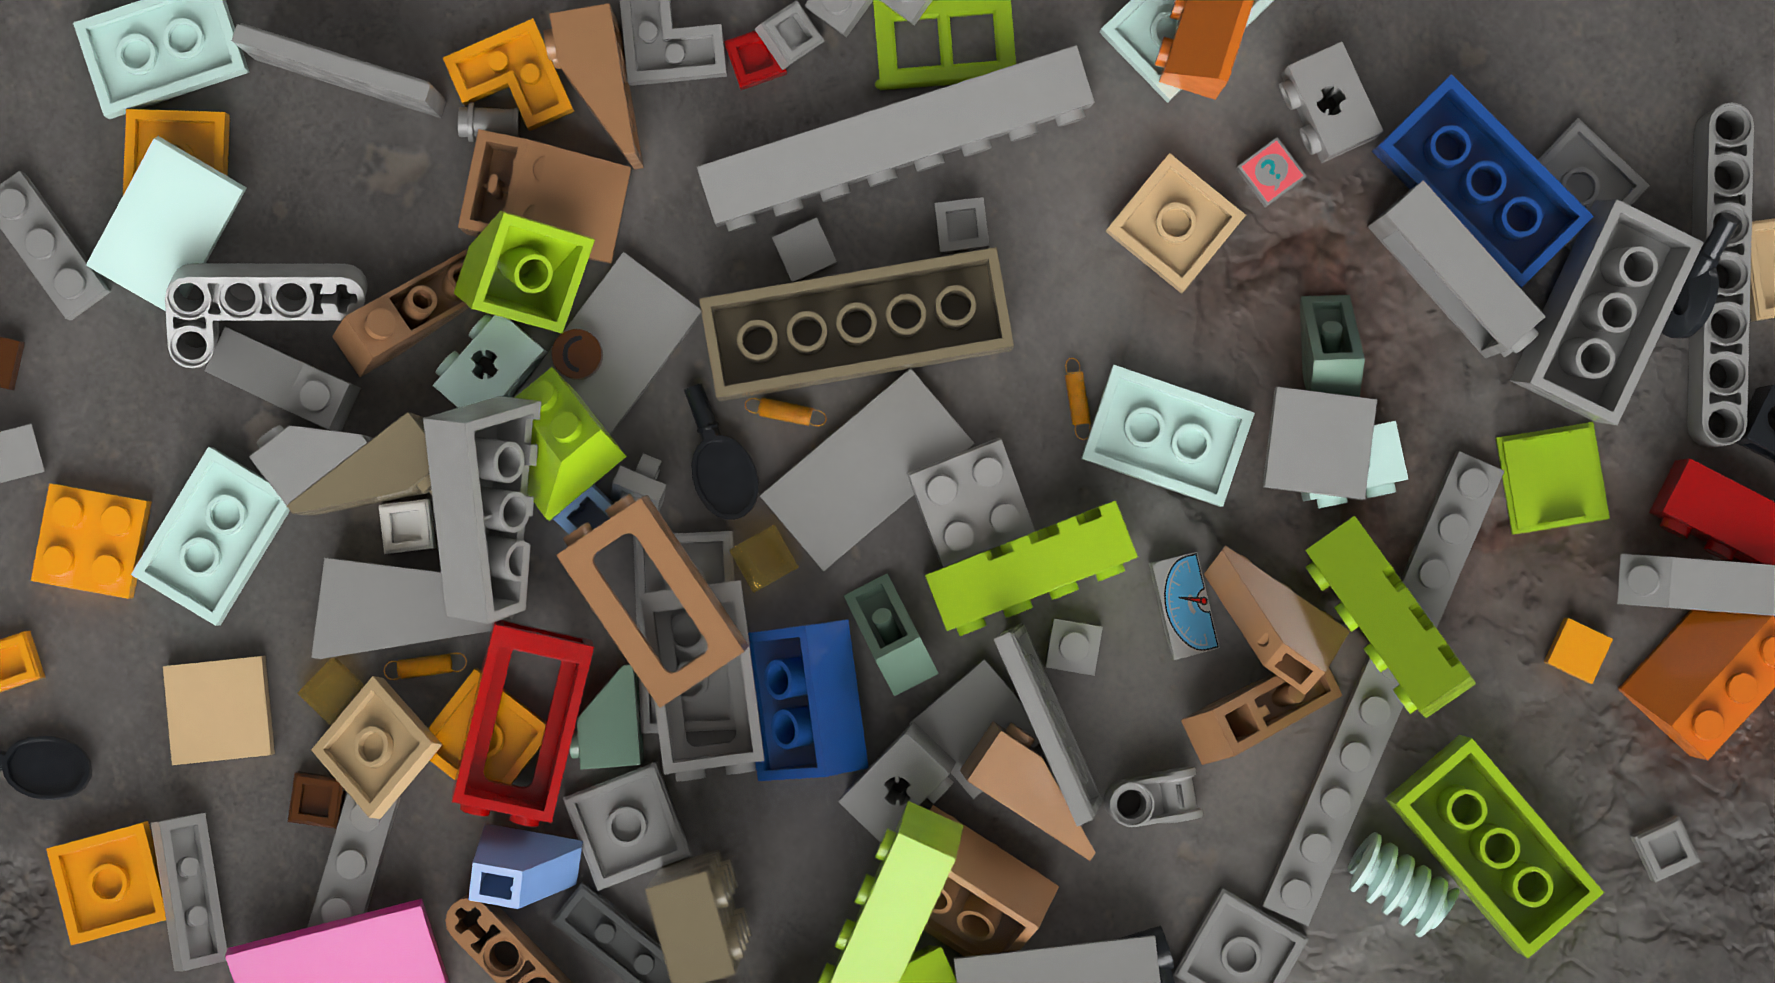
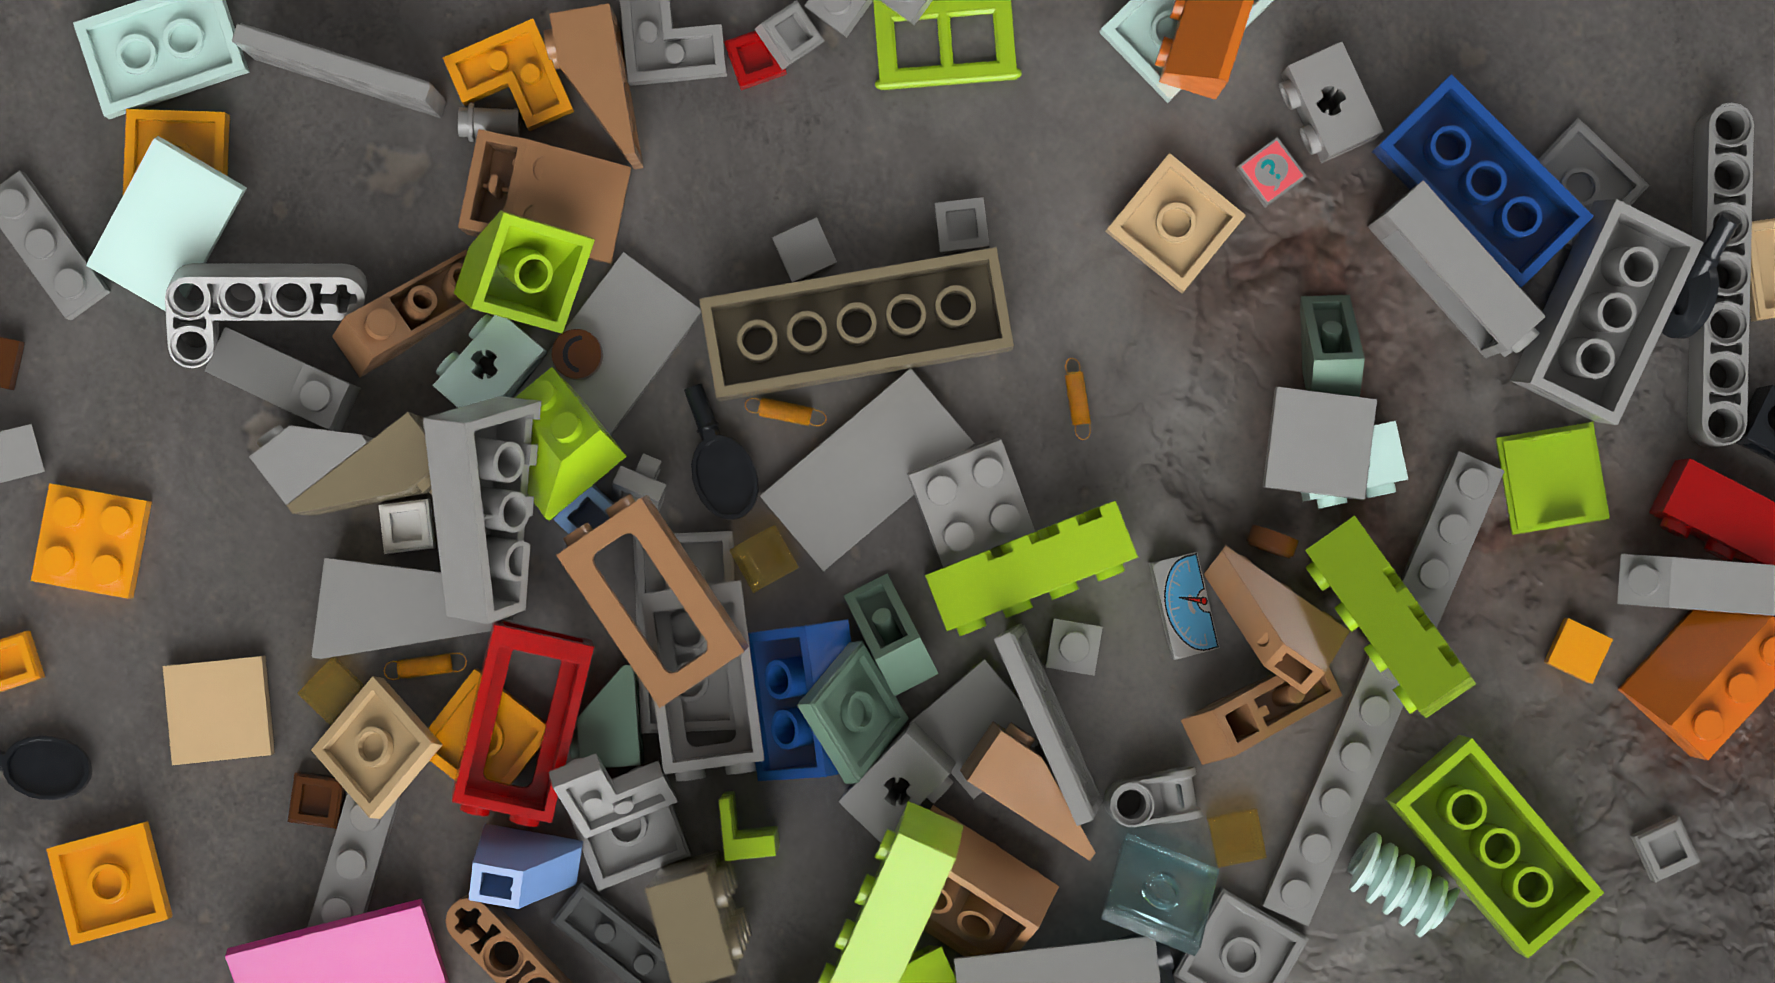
(189, 891): light grey plate -> none
(212, 537): light aqua plate -> none
(602, 802): none -> light grey plate
(744, 842): none -> lime panel
(853, 712): none -> sand green tile
(896, 137): light grey brick -> none
(1160, 894): none -> clear light blue tile
(1167, 435): light aqua plate -> none
(1236, 837): none -> clear yellow tile
(1272, 542): none -> reddish brown tile

